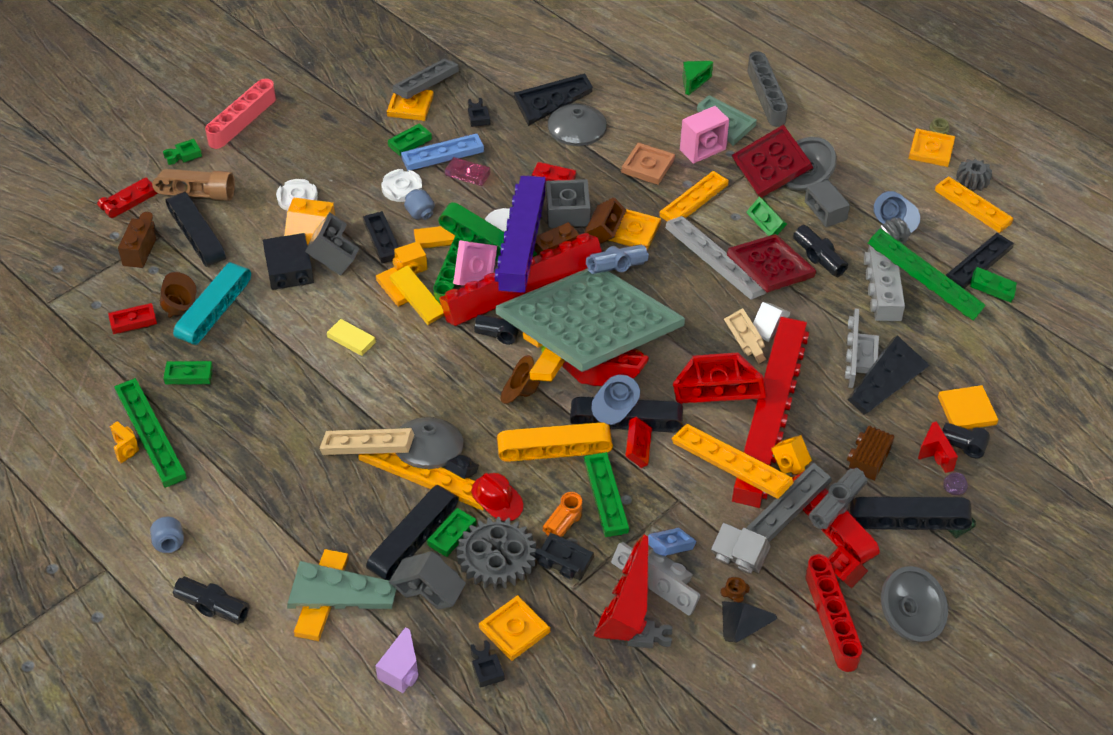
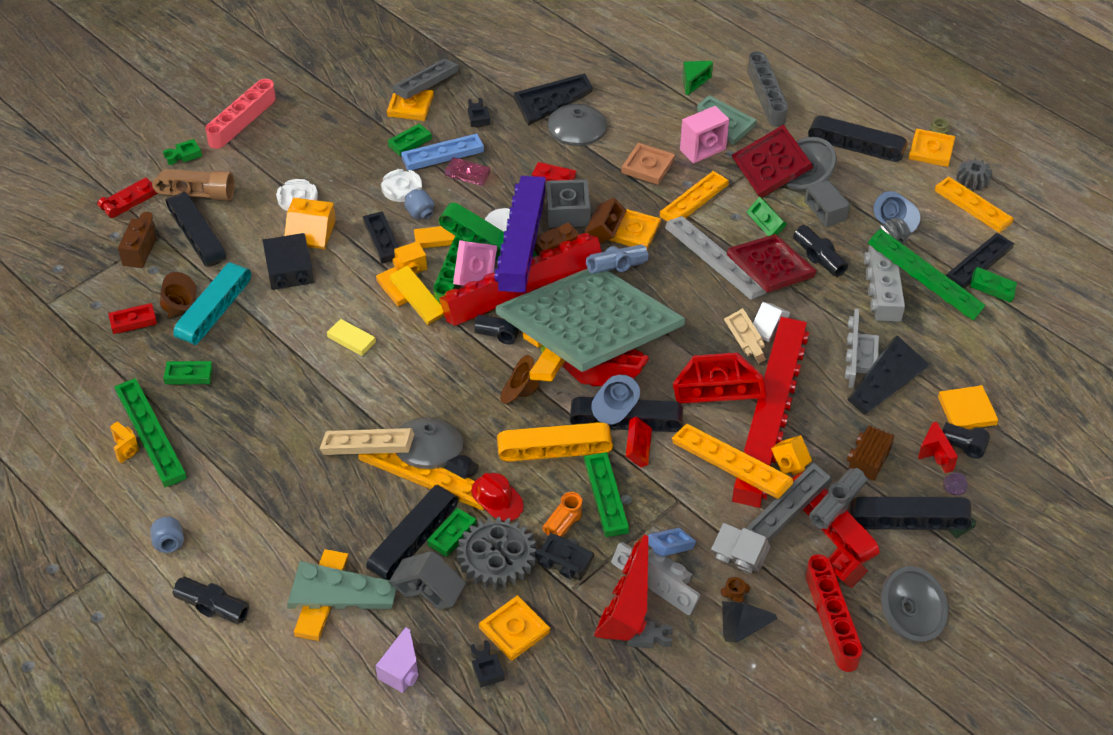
(329, 245): dark grey brick -> none
(859, 138): none -> black beam

